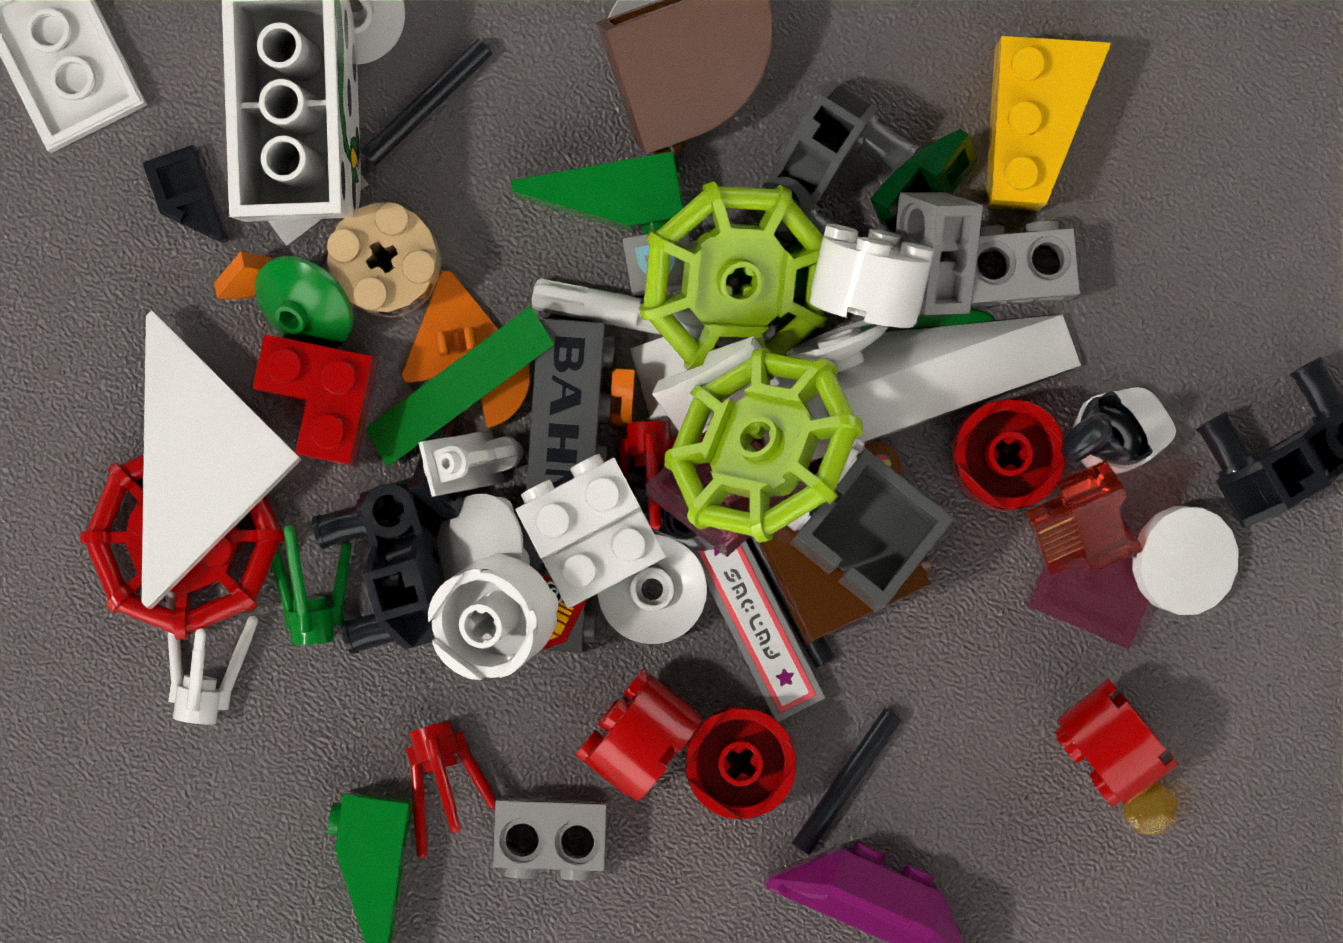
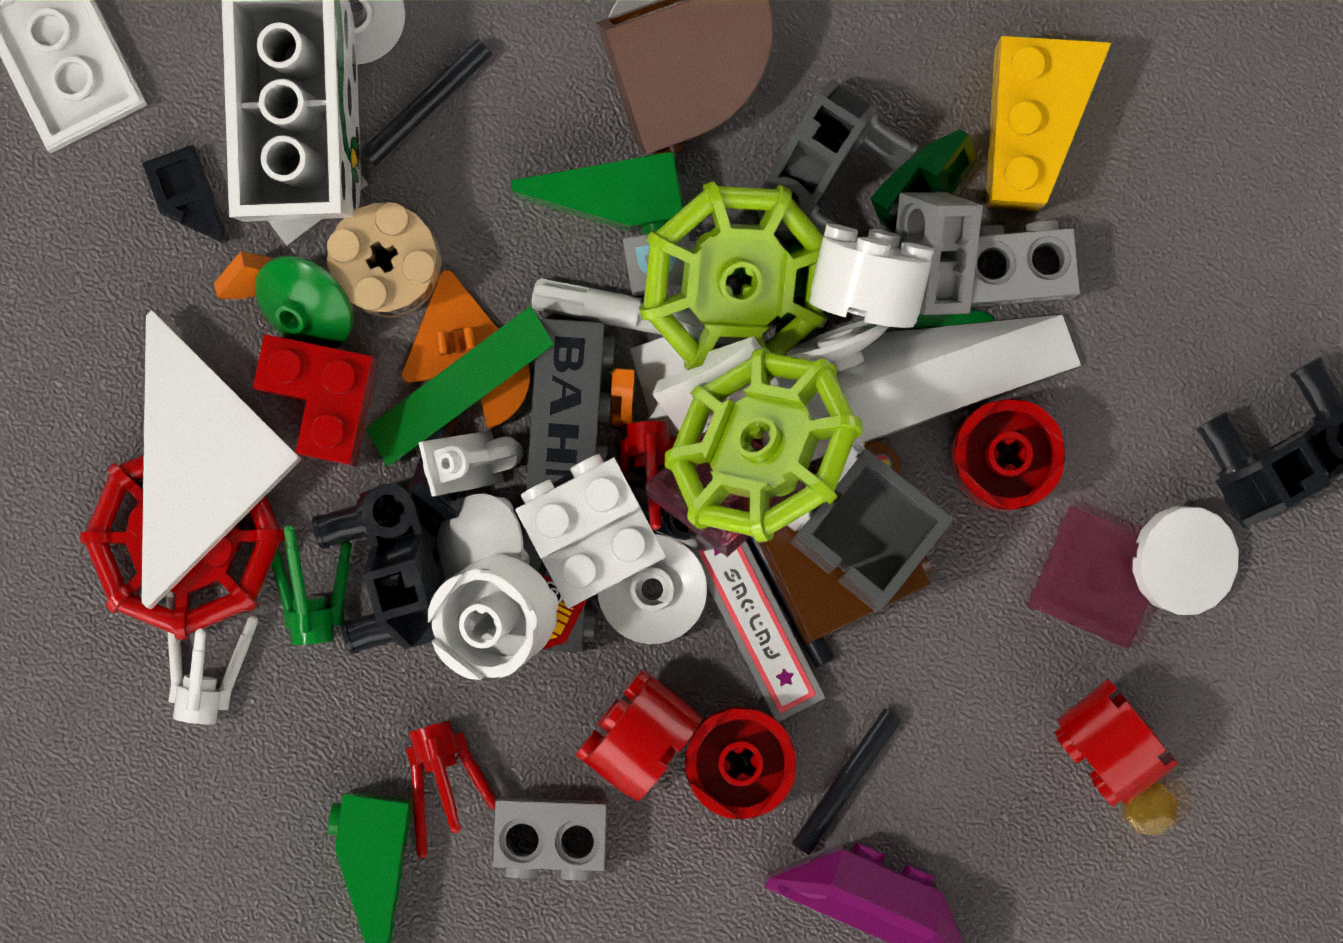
(1083, 522): clear red piece -> none
(1120, 428): black hair -> none

